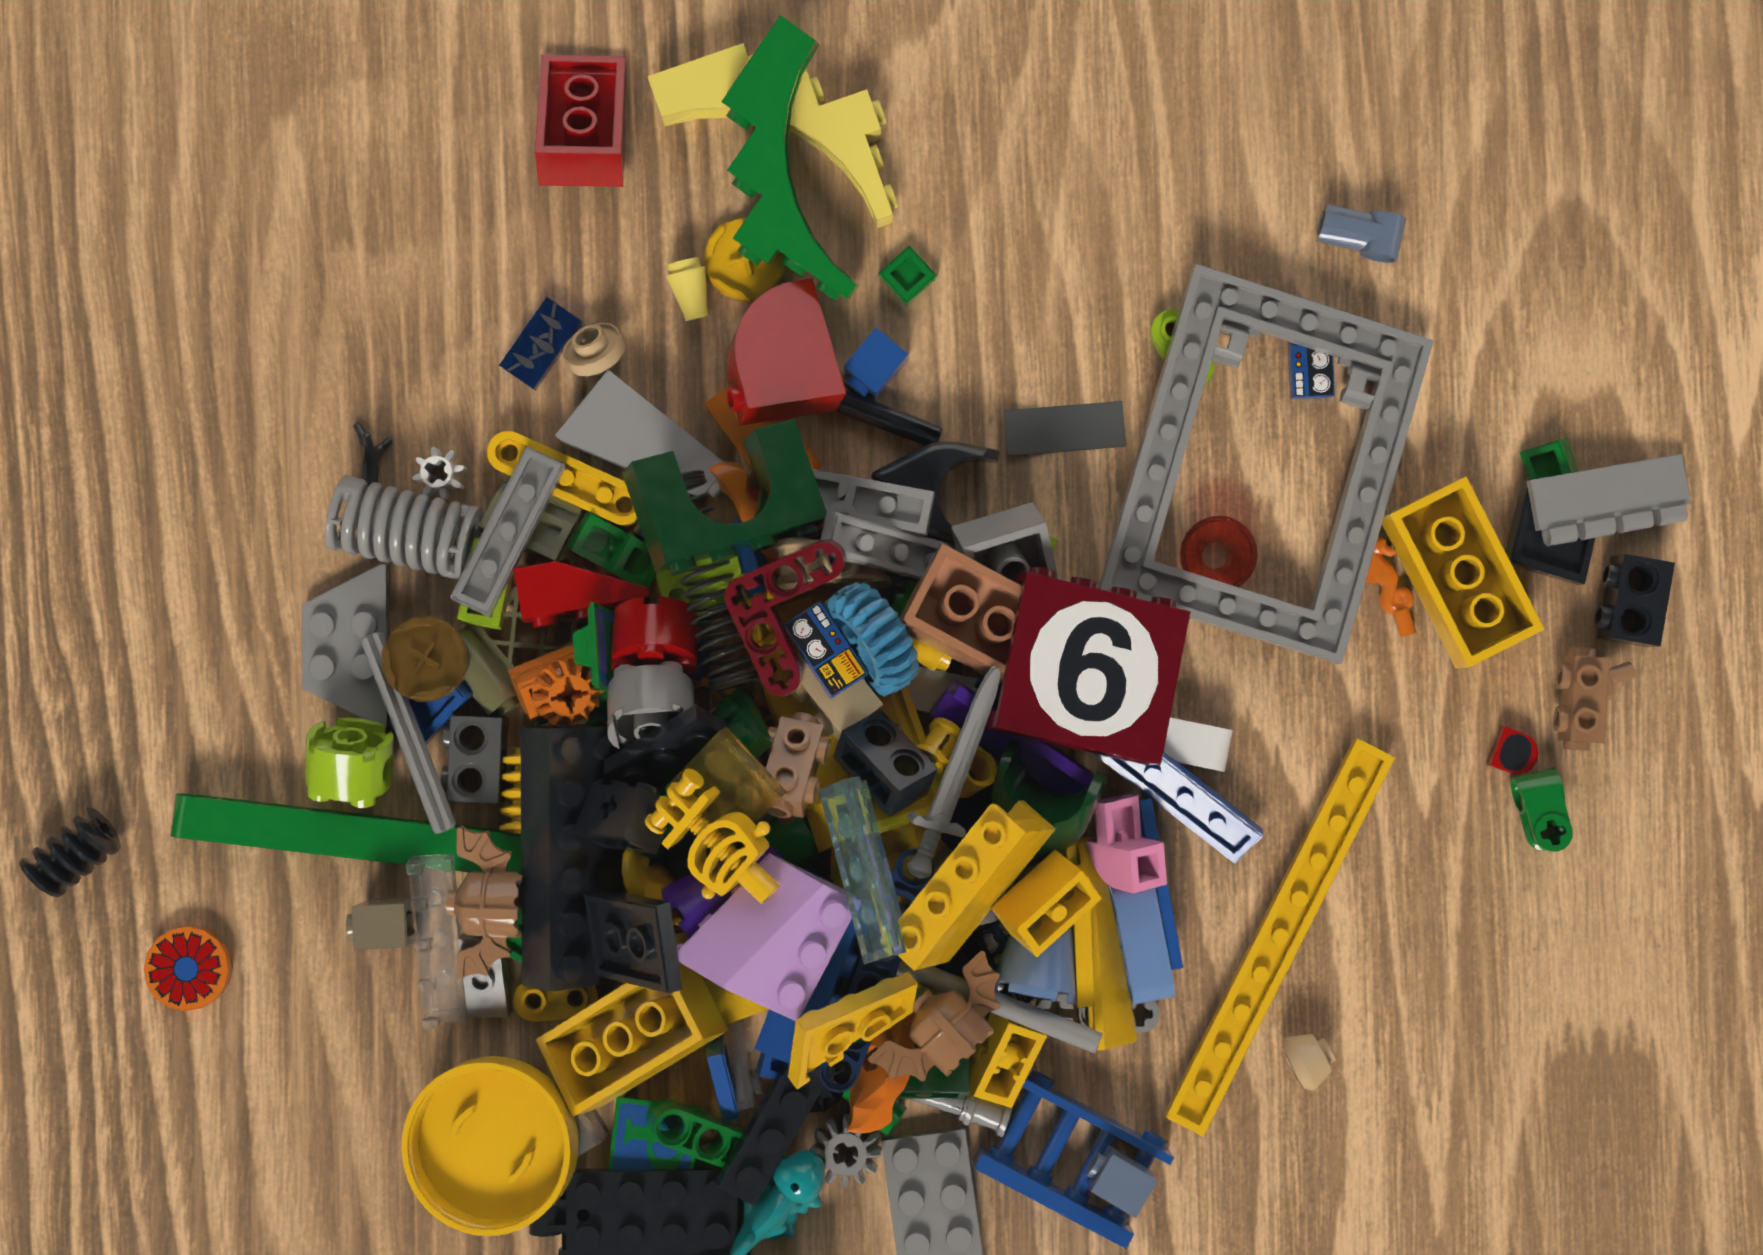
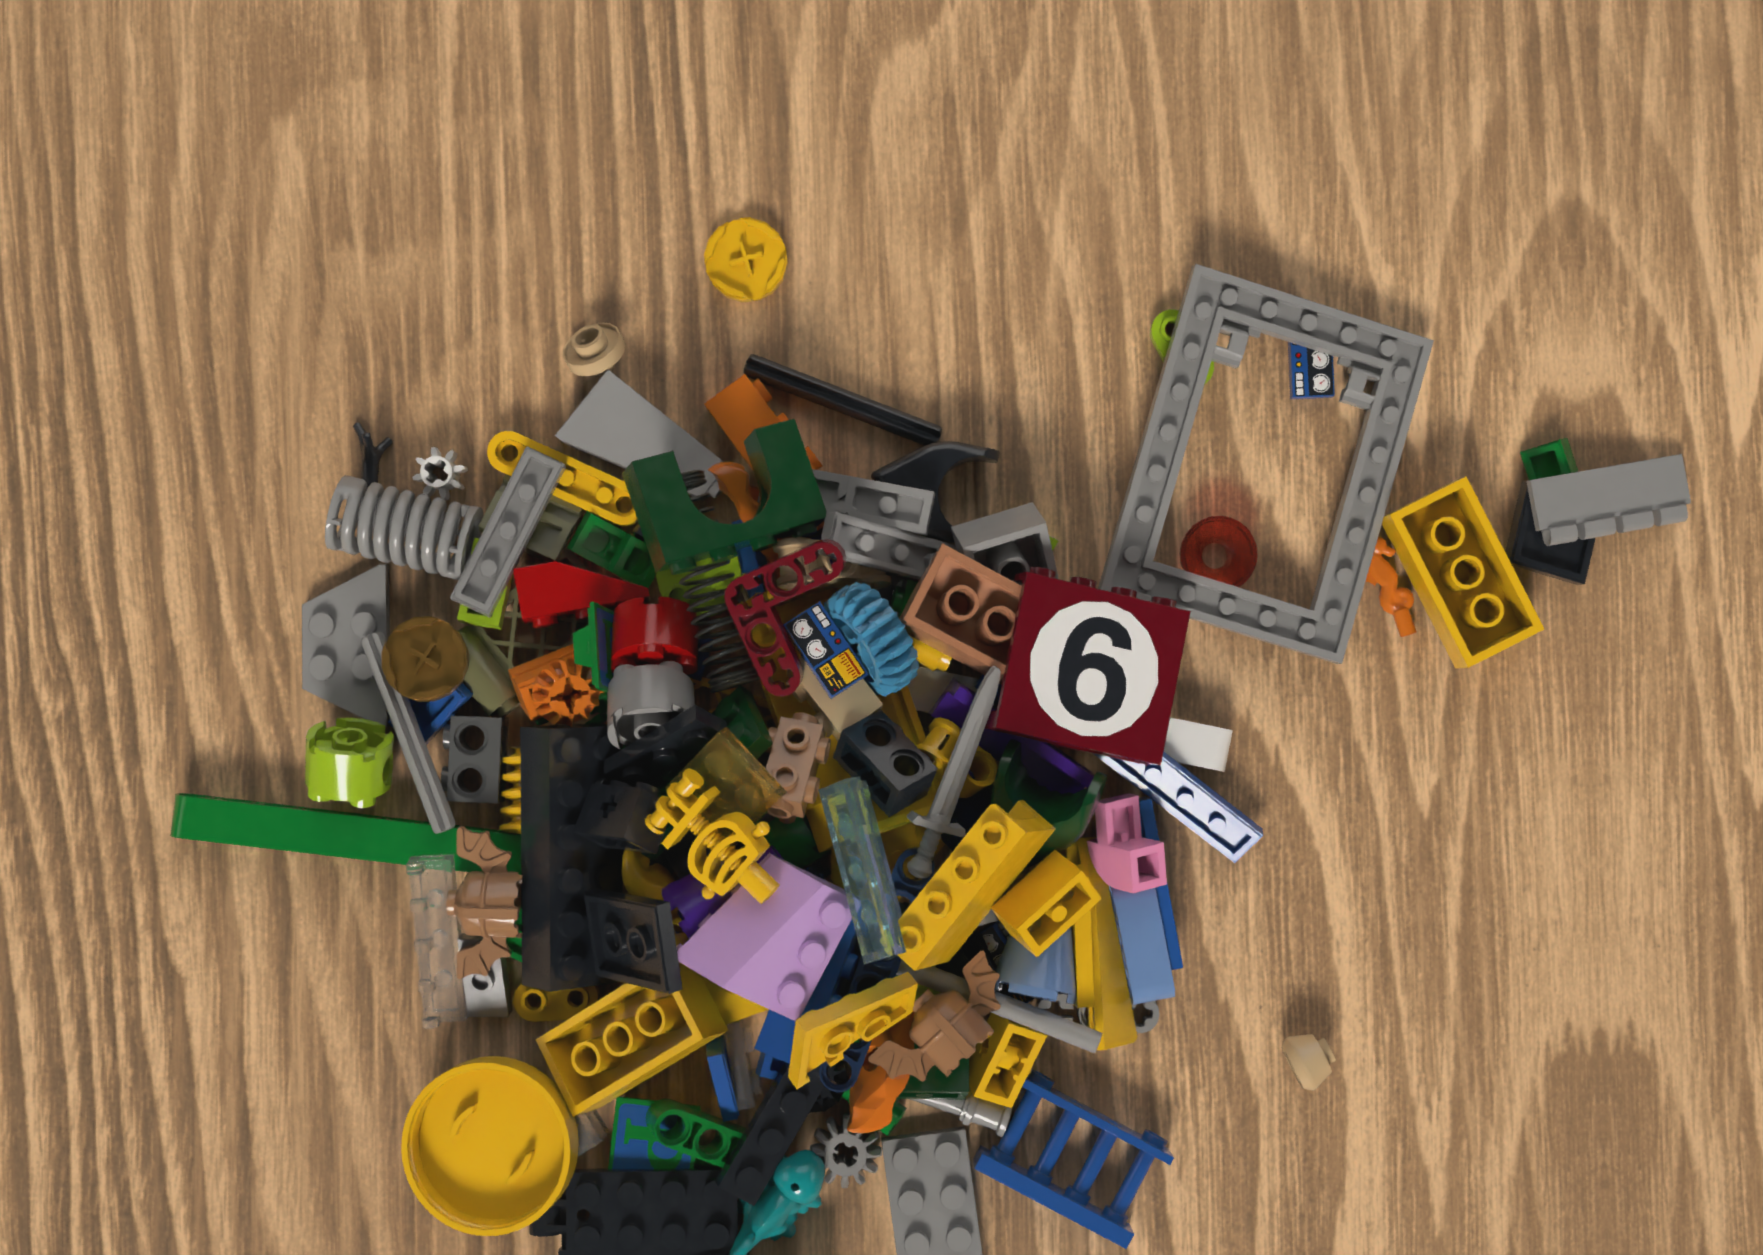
(73, 856): black piece -> none
(187, 968): tile -> none
(381, 924): dark tan brick -> none
(540, 343): clear blue tile -> none
(581, 121): red slope -> none
(689, 287): light yellow cone -> none
(765, 99): green arch -> none
(783, 358): red brick -> none
(835, 128): light yellow arch -> none
(874, 364): blue brick -> none
(907, 275): green tile -> none
(1064, 428): dark grey sticker -> none
(1120, 1180): sand blue brick -> none
(1278, 937): yellow plate -> none
(1372, 233): sand blue piece -> none
(1513, 752): tile -> none
(1542, 803): green piece -> none
(1585, 688): medium nougat brick -> none
(1646, 604): black brick -> none

